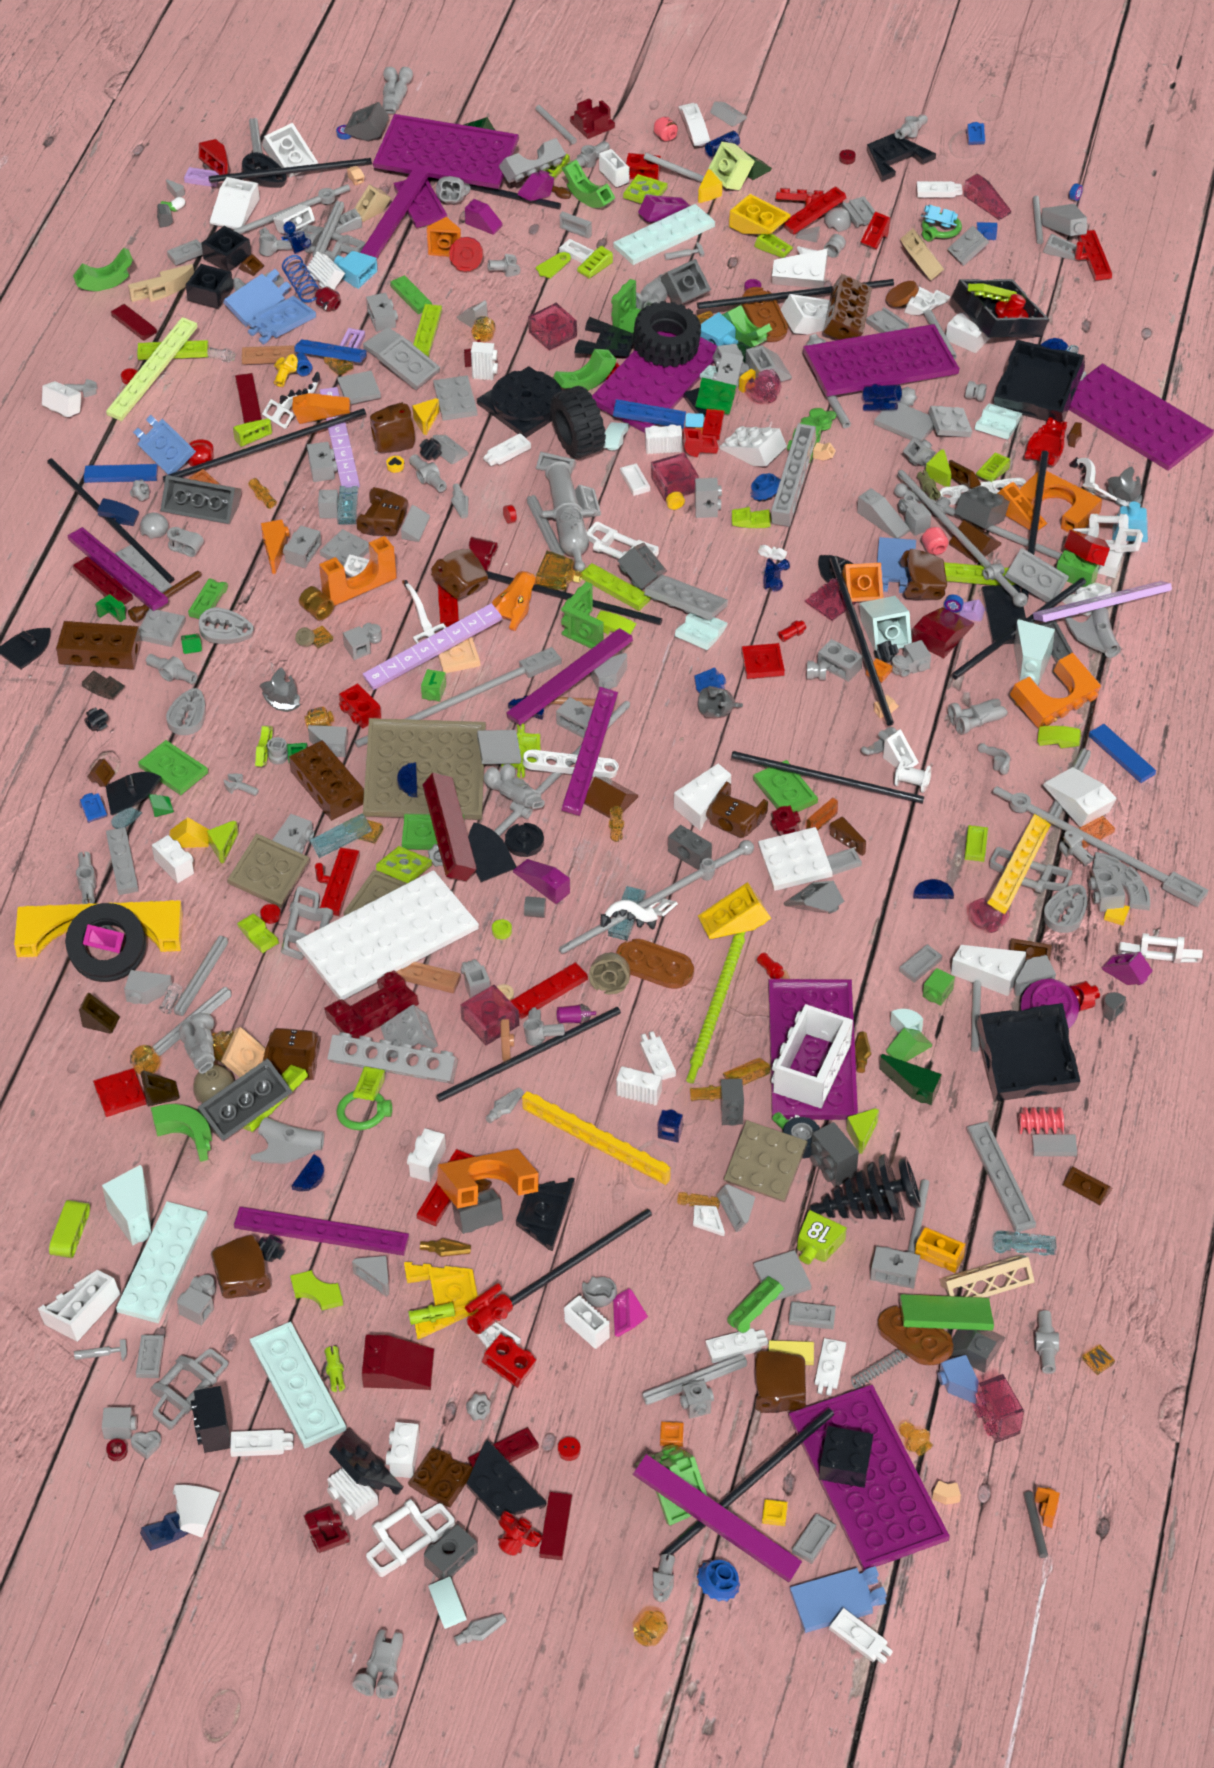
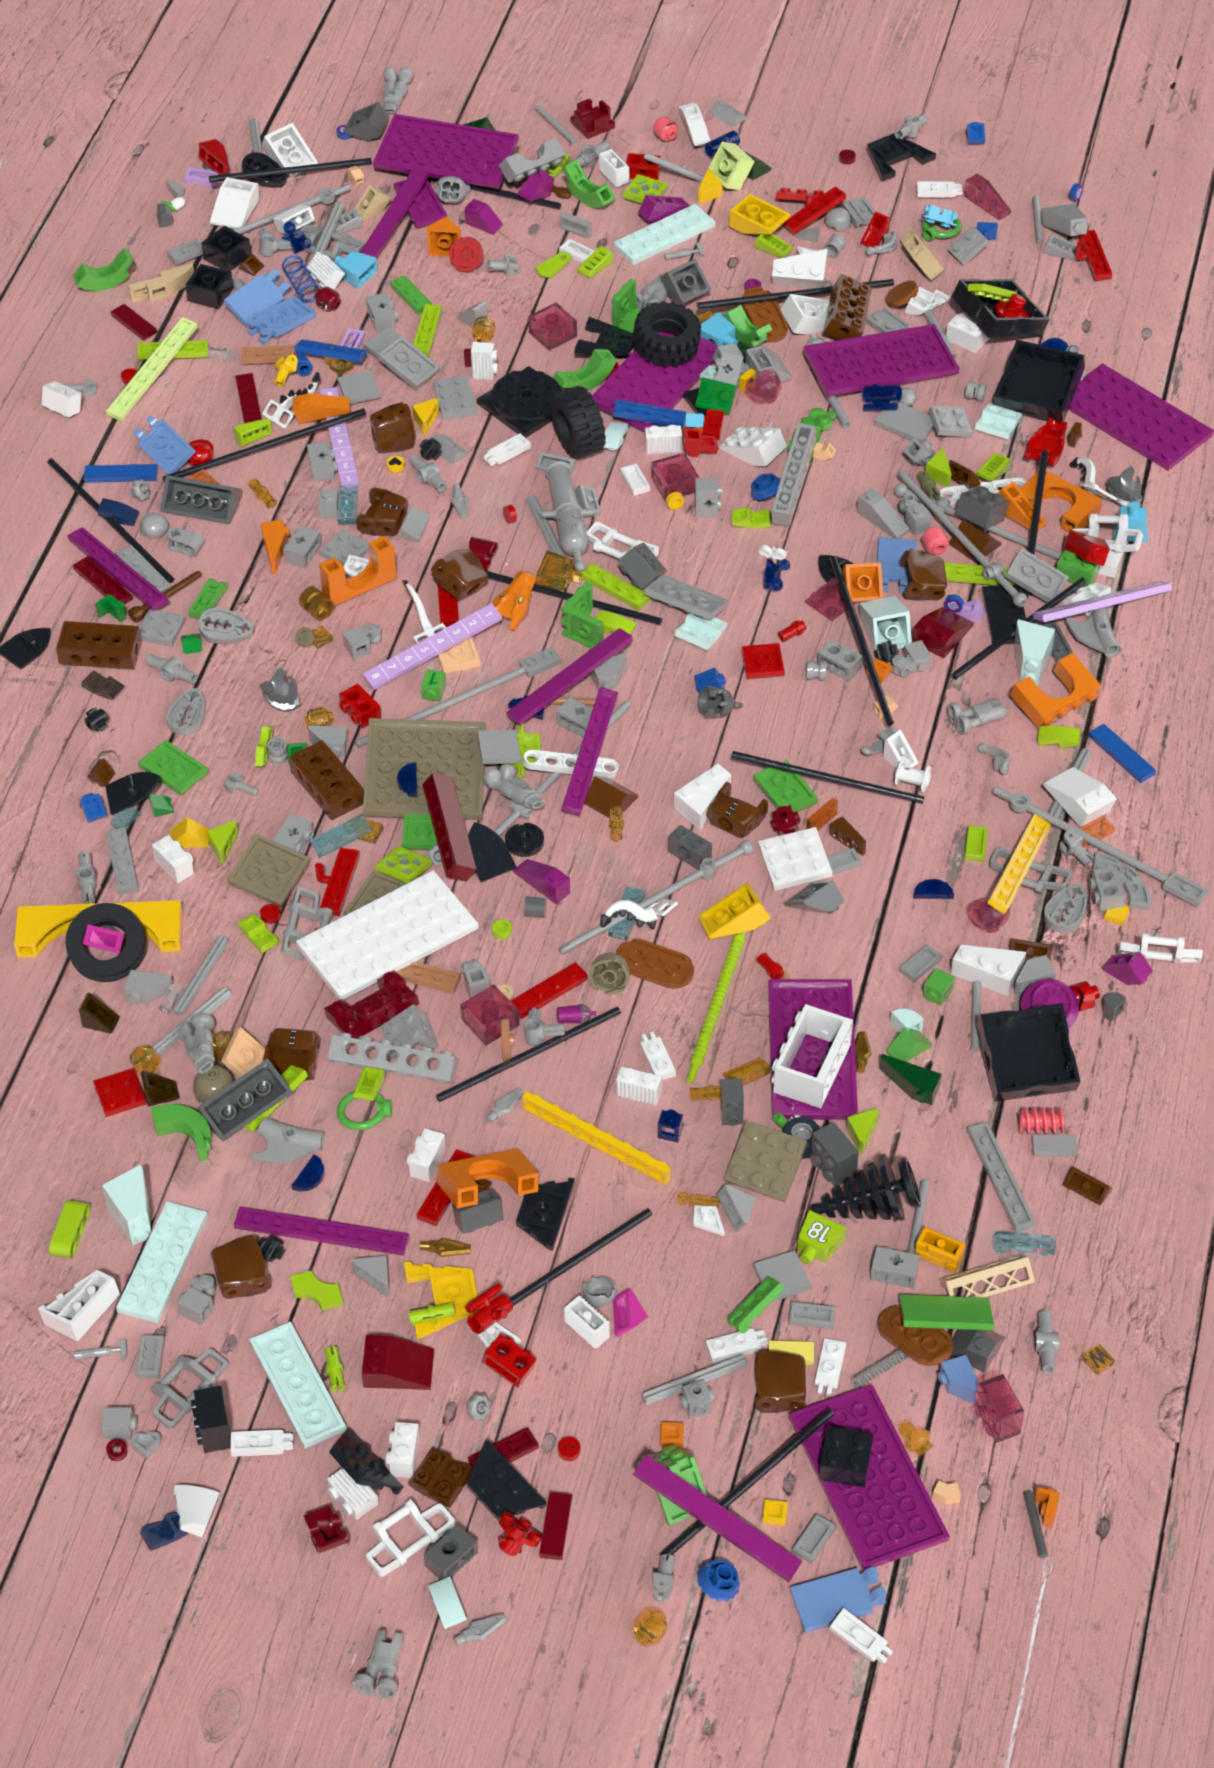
(889, 245): none -> light grey piece

